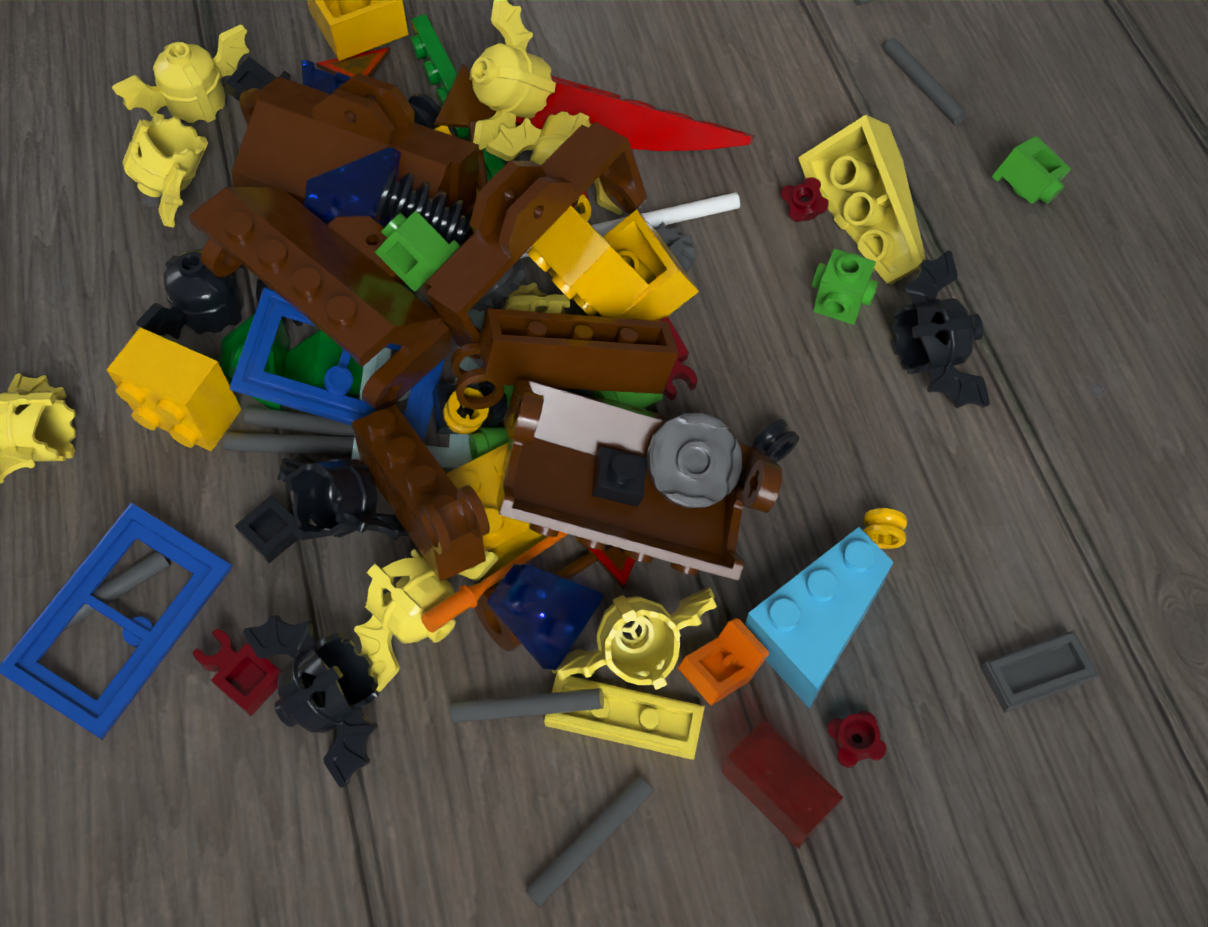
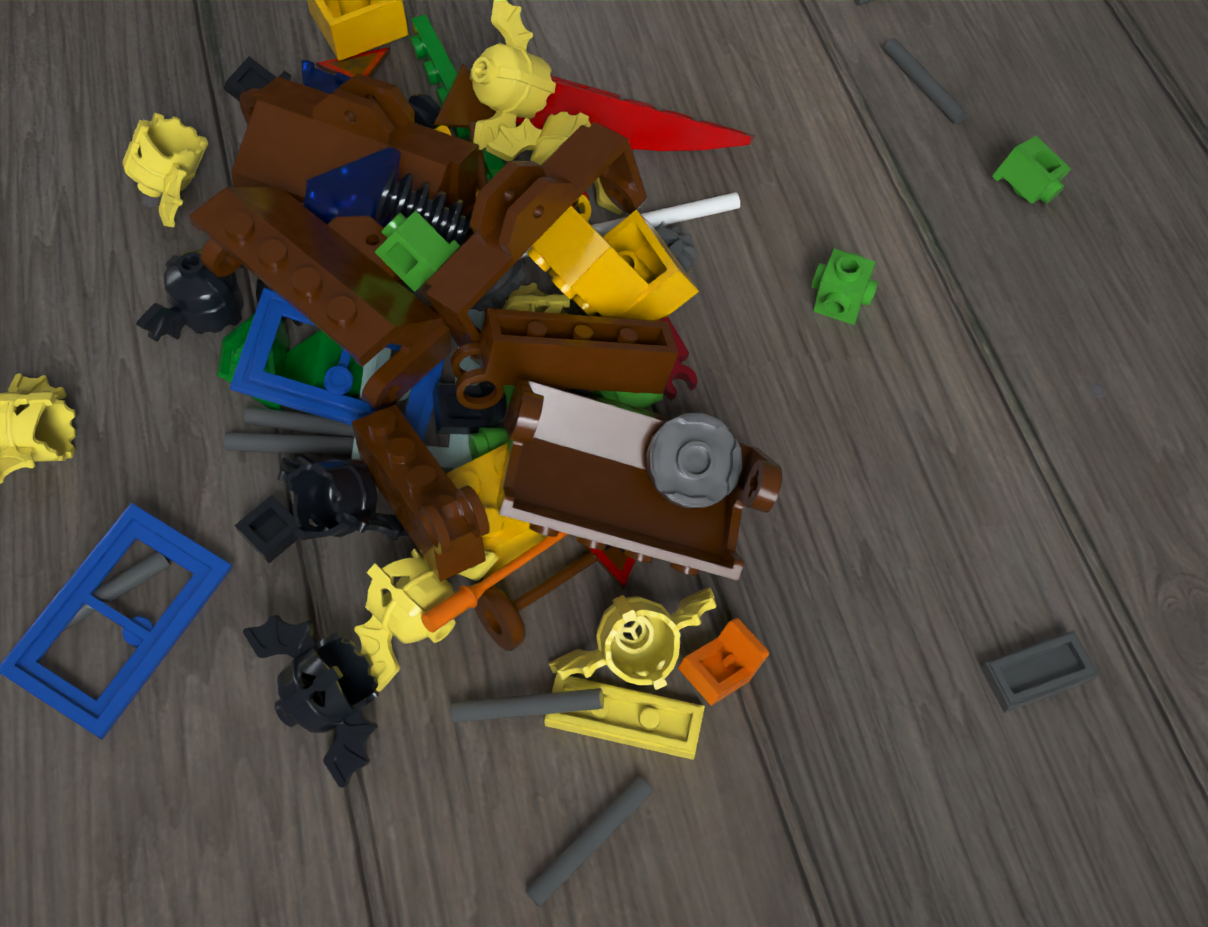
(174, 390): yellow brick -> none
(187, 79): light yellow helmet -> none
(241, 674): dark red plate -> none
(456, 422): yellow bush -> none
(544, 611): clear blue wing -> none
(619, 476): black plate -> none
(776, 440): black bush -> none
(781, 784): clear red brick -> none
(808, 210): dark red plate -> none
(819, 611): medium azure wedge -> none
(859, 724): dark red plate -> none
(869, 195): light yellow wedge -> none
(886, 527): yellow bush -> none
(939, 334): black helmet -> none

